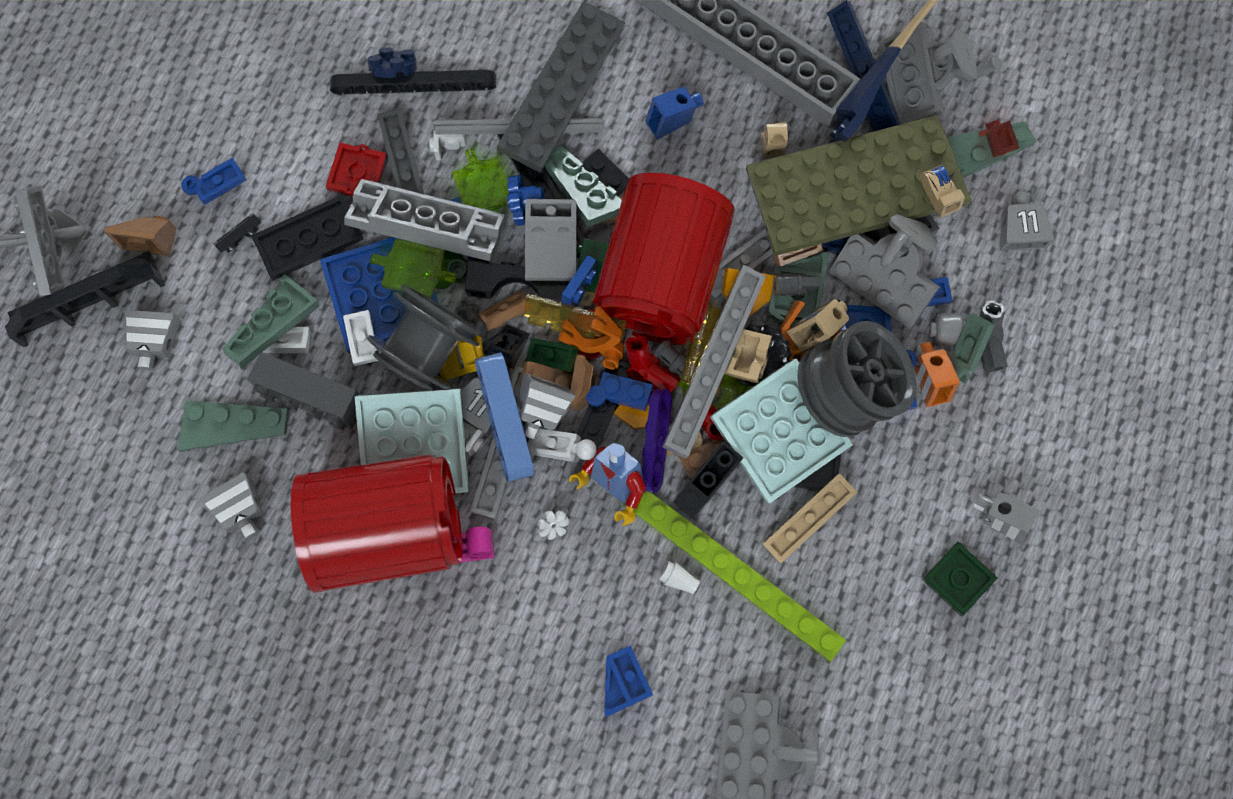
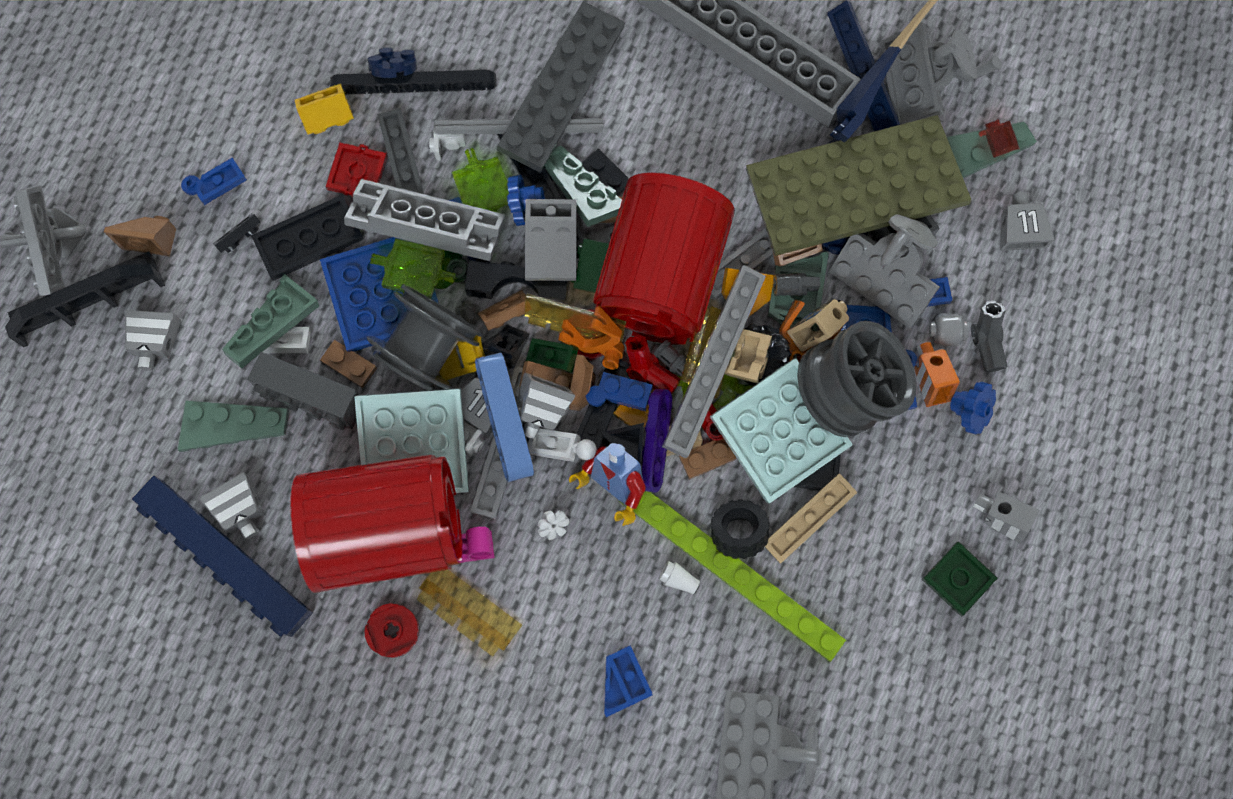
(222, 556): none -> dark blue brick
(324, 109): none -> yellow brick
(348, 364): none -> medium nougat plate
(358, 328): white plate -> none
(378, 624): none -> red plate
(476, 611): none -> clear yellow windscreen
(579, 283): blue wing -> none
(629, 437): none -> black slope
(672, 111): blue torso -> none
(708, 480): black slope -> none
(743, 547): none -> black tyre
(774, 138): tan leg -> none
(942, 191): tan leg -> none
(971, 345): sand green plate -> none
(975, 407): none -> blue plant

